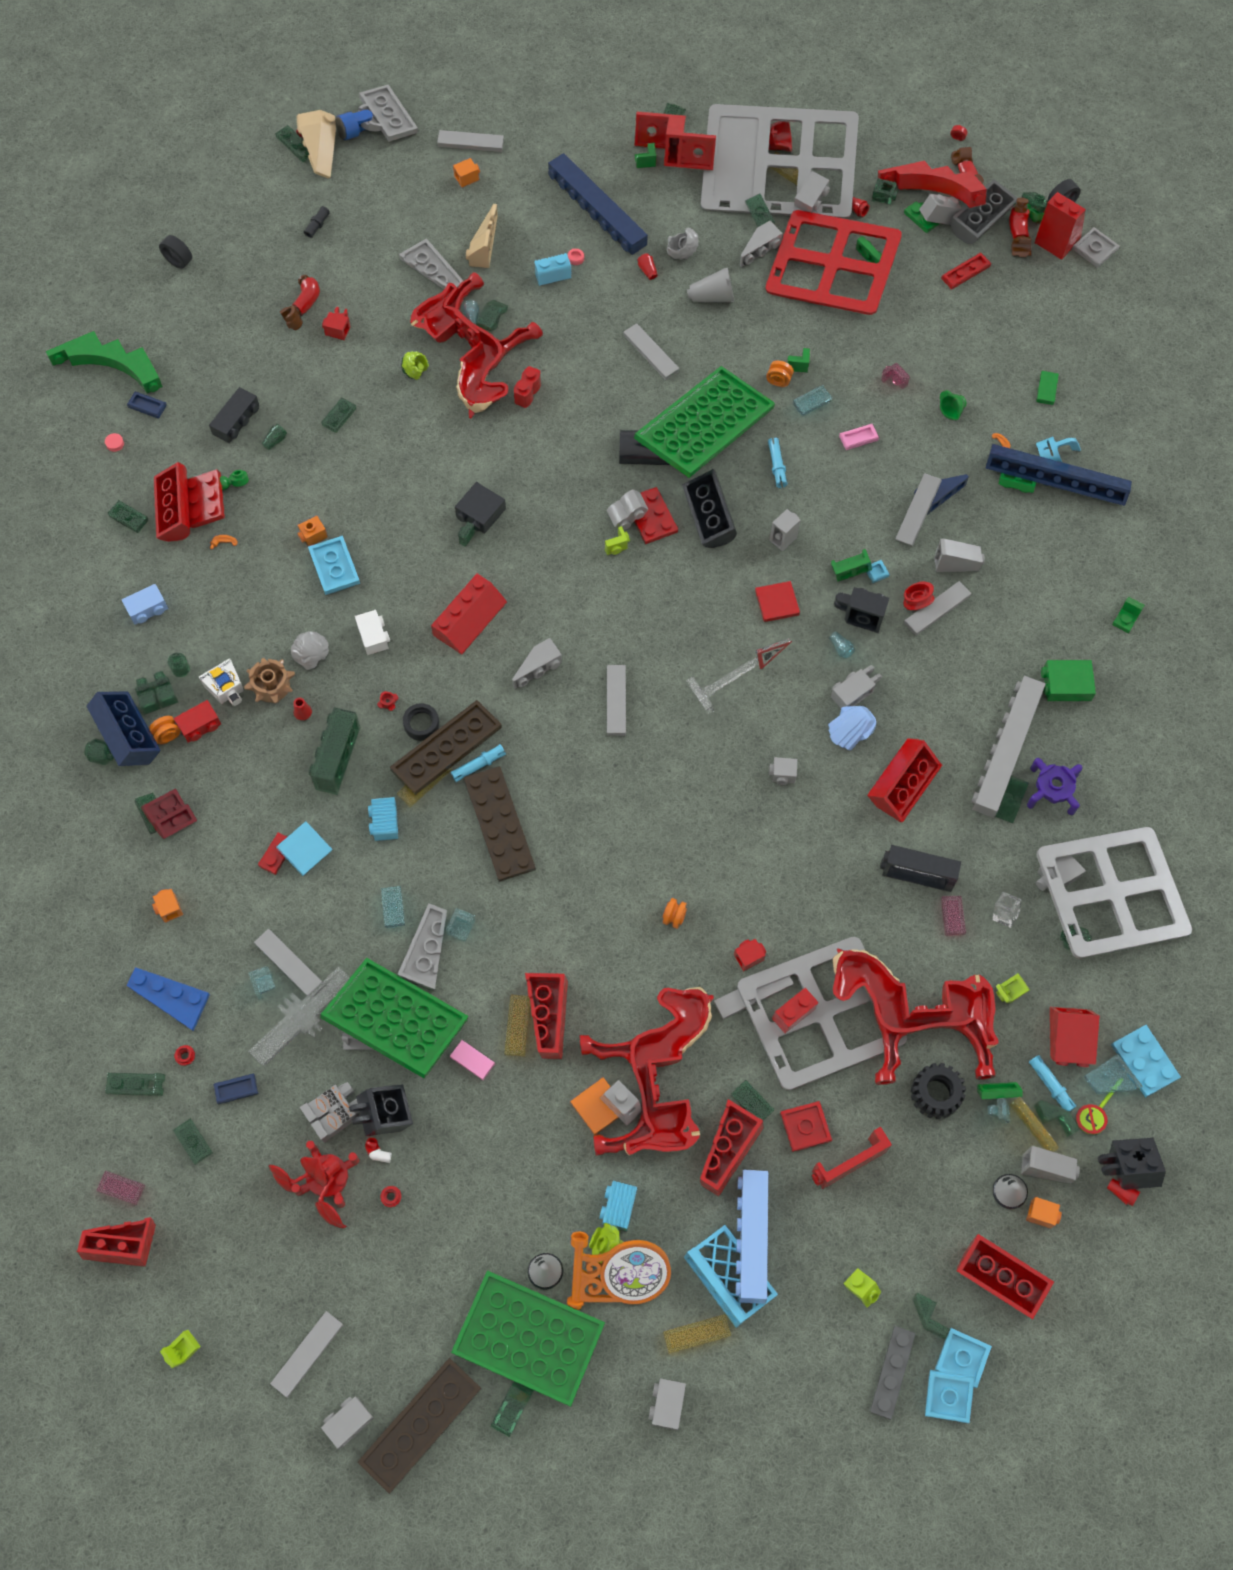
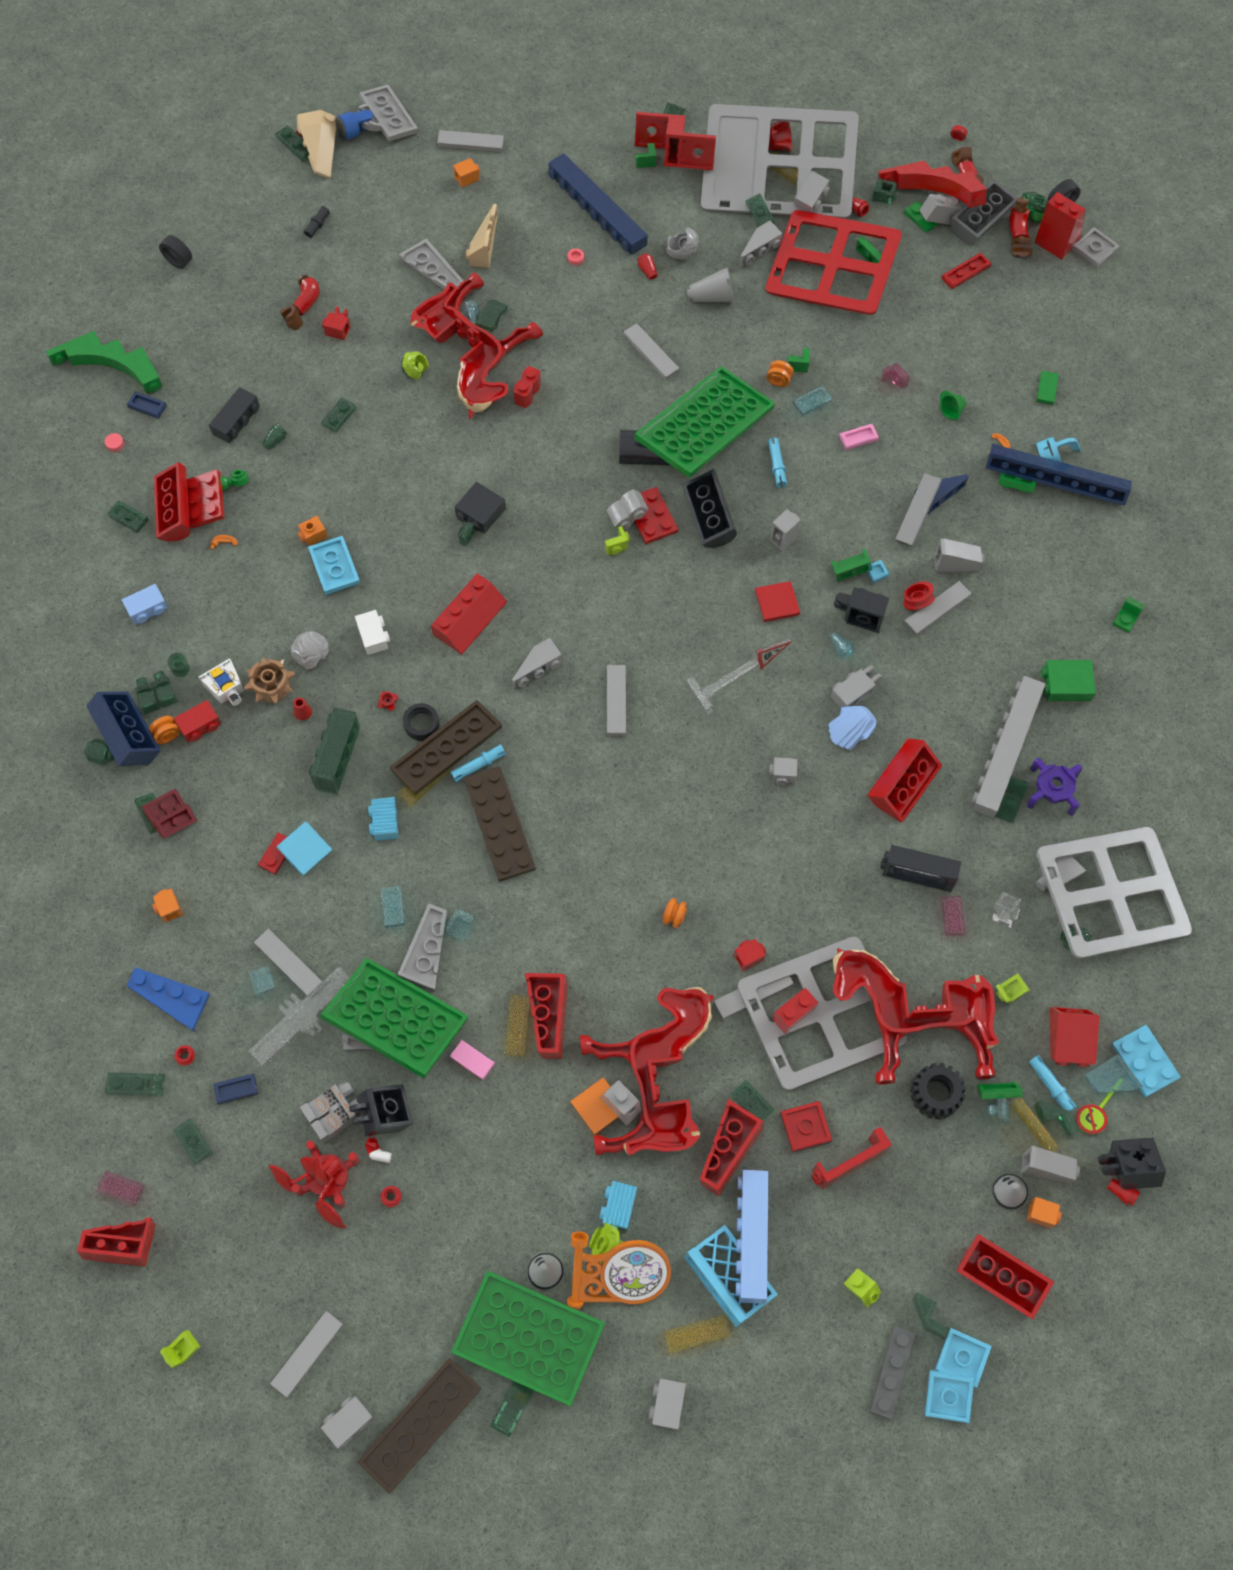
(552, 269): medium azure brick -> none

